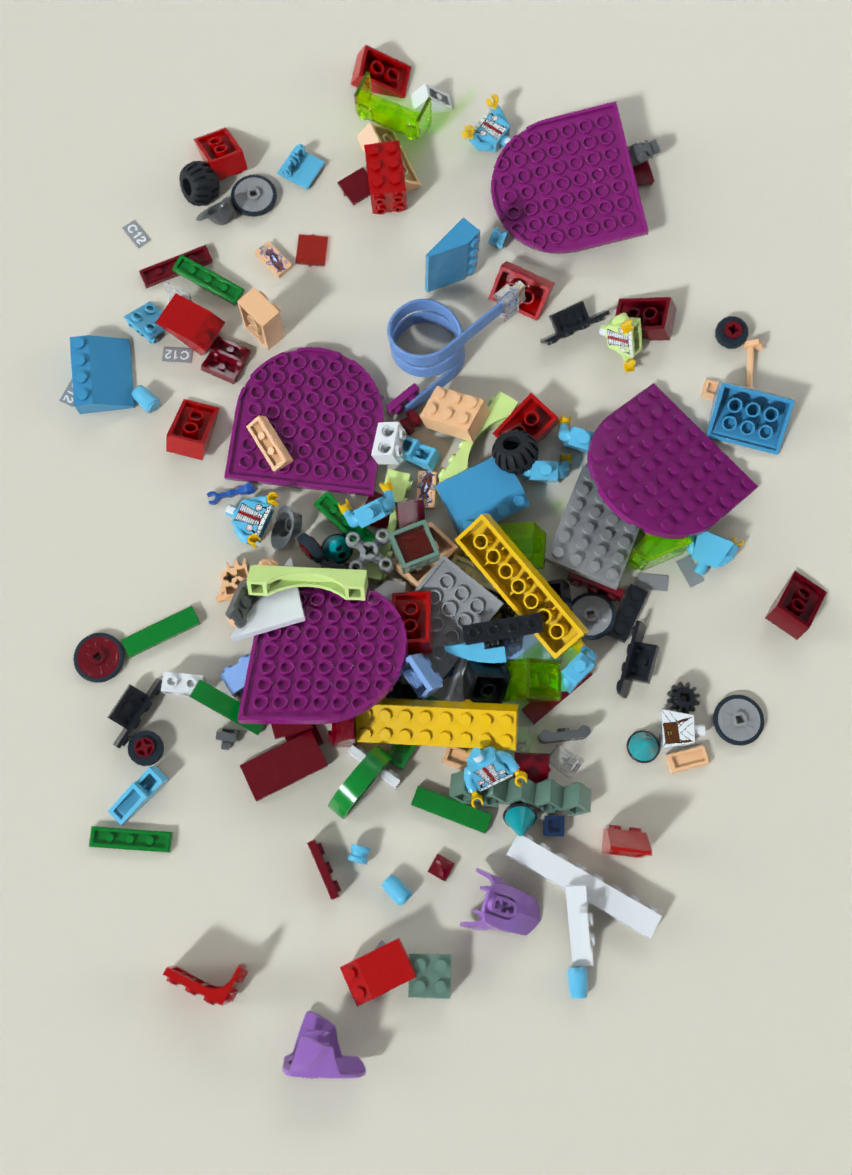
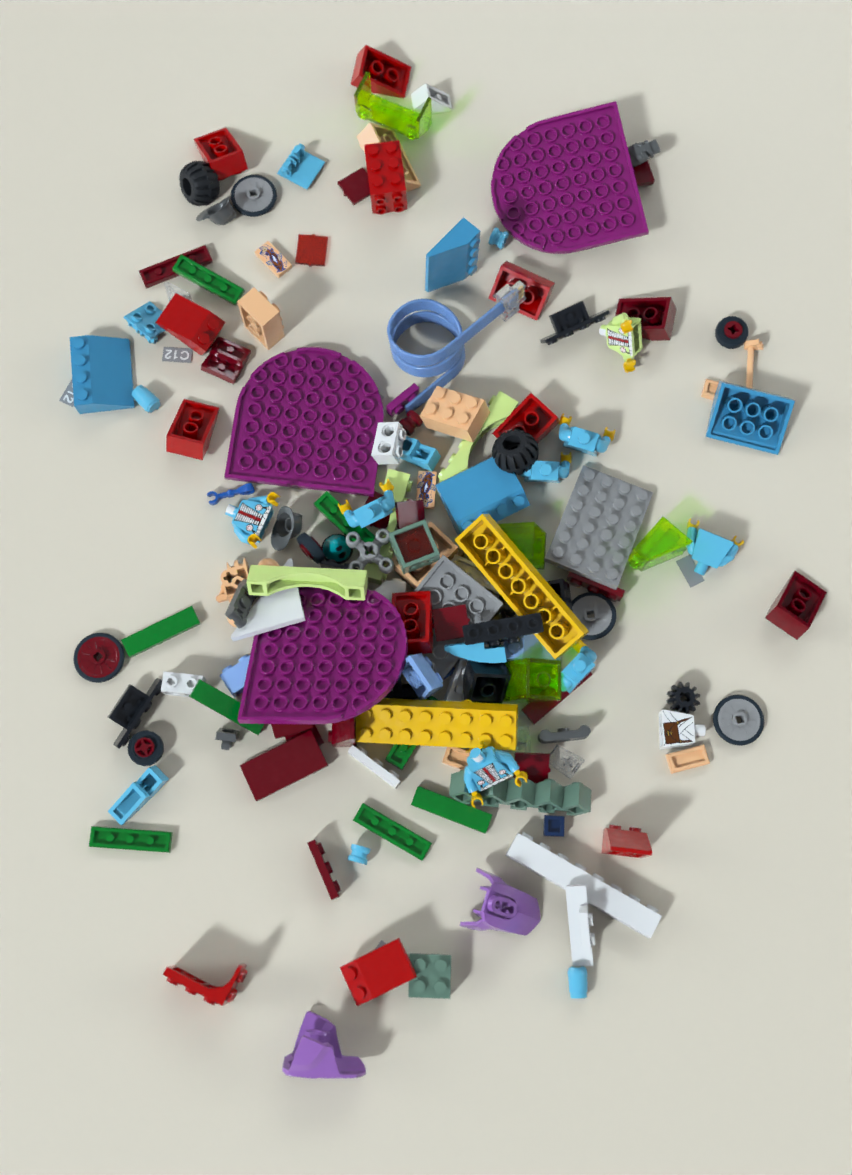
(136, 233): light grey sticker -> none
(269, 443): light nougat slope -> none
(359, 781): green window -> none
(392, 831): none -> green tile
(396, 890): medium azure piece -> none
(441, 867): dark red tile -> none
(449, 622): none -> dark red piece
(491, 130): torso -> none
(520, 817): teal hat -> none
(628, 612): black plate -> none
(639, 661): black bracket -> none
(643, 746): teal hat -> none
(652, 581): light grey sticker -> none
(663, 469): magenta plate -> none

